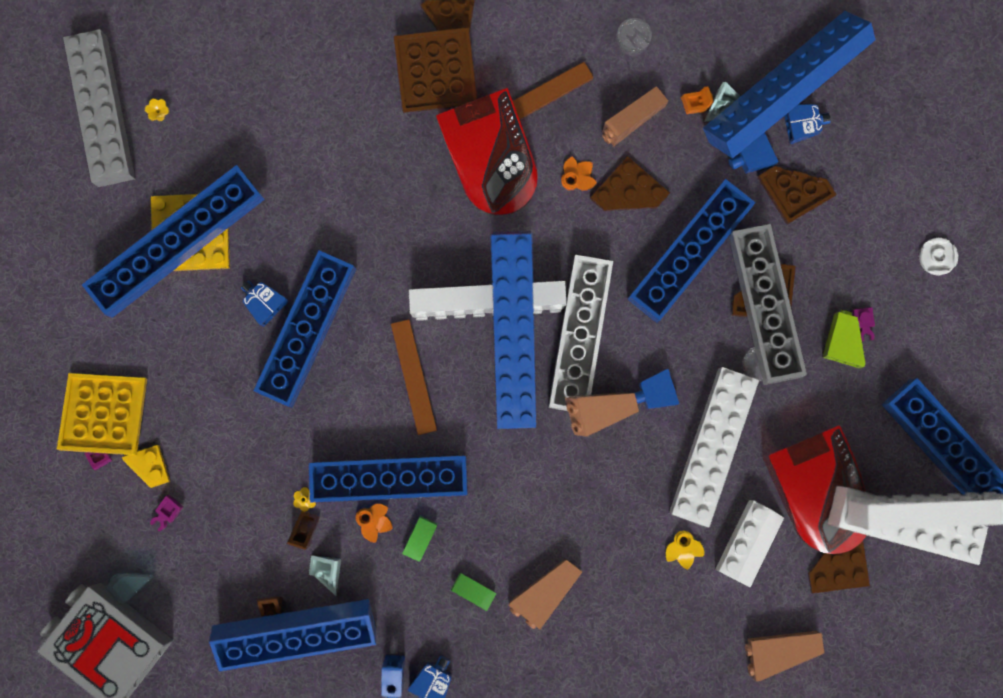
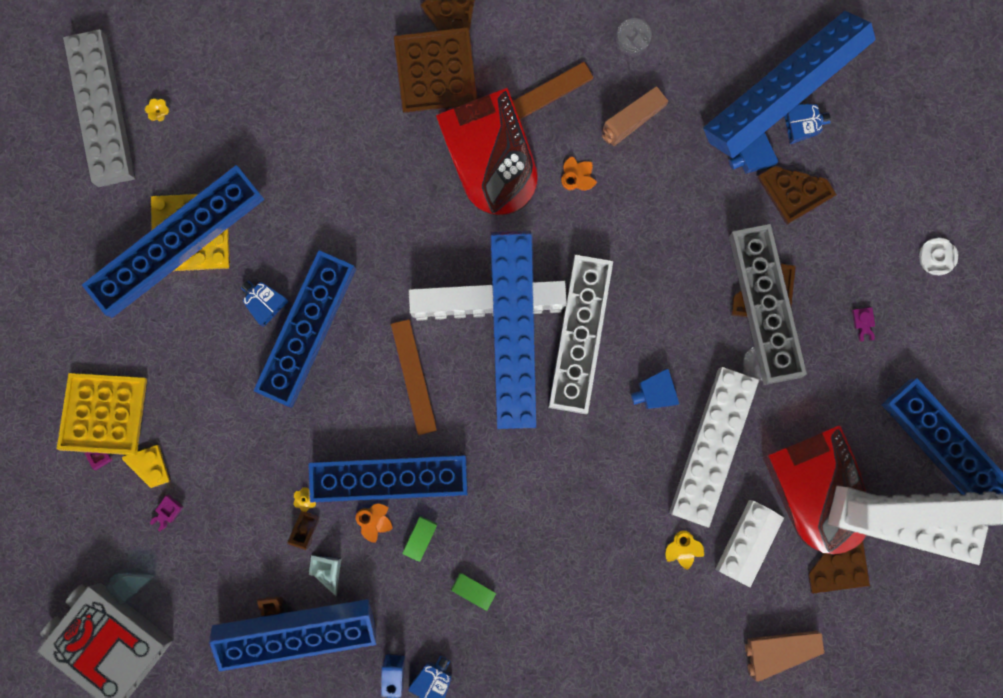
(545, 594): nougat slope -> none
(599, 411): nougat slope -> none
(629, 189): reddish brown plate -> none
(691, 251): blue brick -> none
(697, 101): orange bracket -> none
(723, 99): light aqua slope -> none
(845, 341): lime slope -> none

